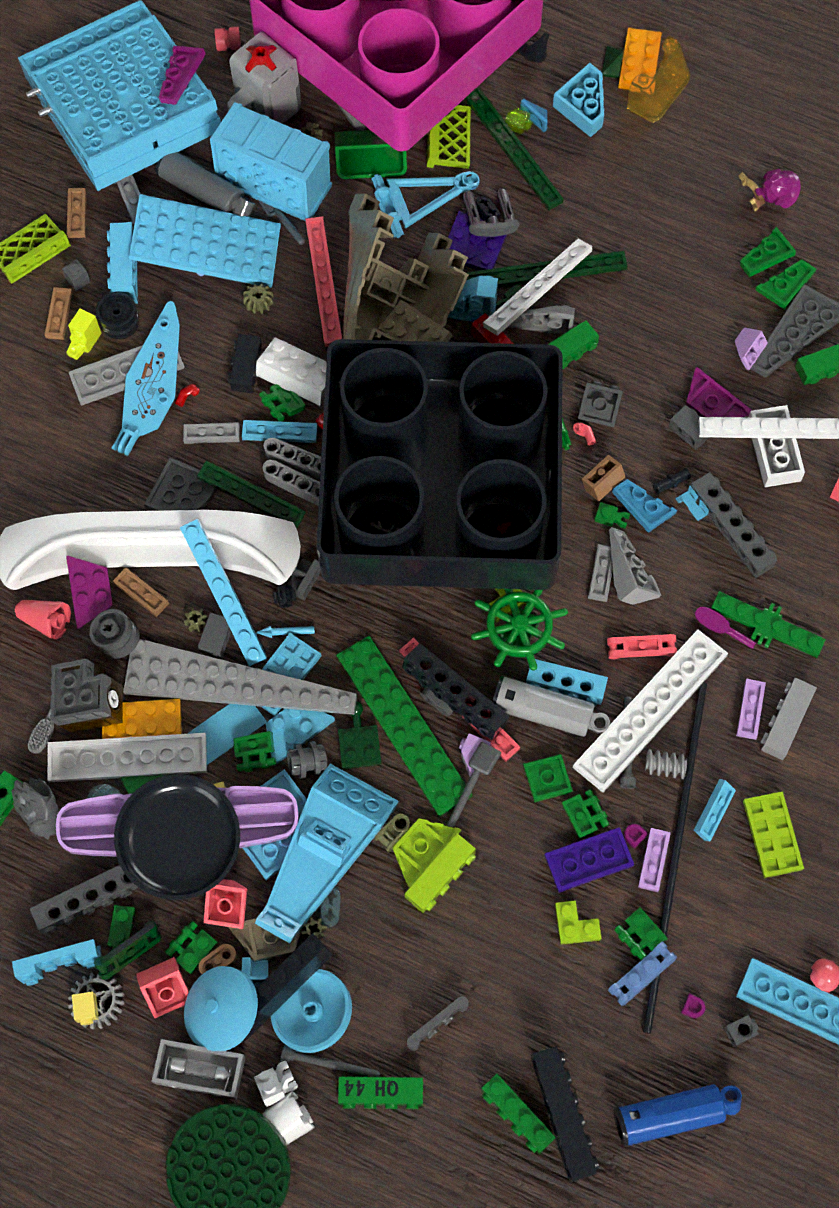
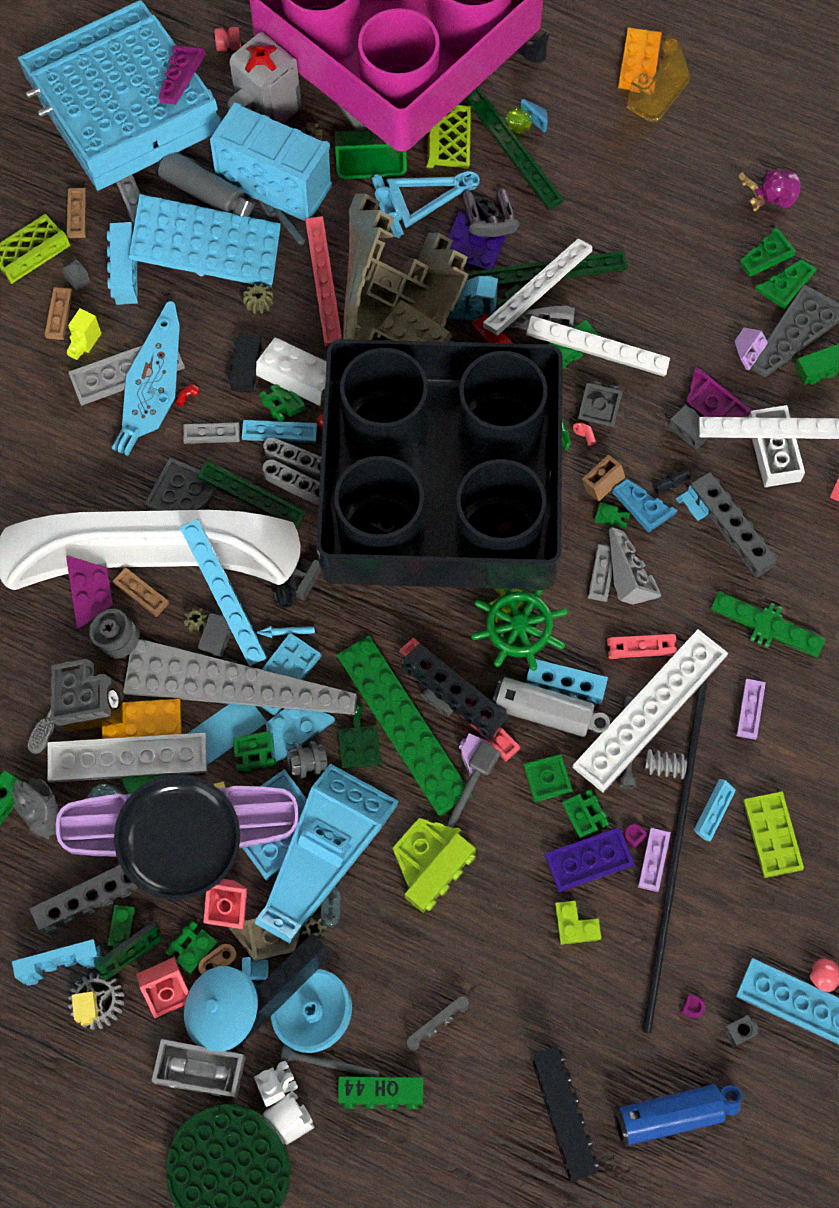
(45, 616): coral cone -> none
(117, 315): black wheel -> none
(392, 833): olive piece -> none
(513, 1109): green brick -> none
(583, 100): medium azure brick -> none
(597, 346): none -> white plate
(612, 62): dark green slope -> none
(642, 974): medium blue plate -> none
(645, 930): green plate -> none
(718, 624): magenta piece -> none
(788, 719): light grey brick -> none

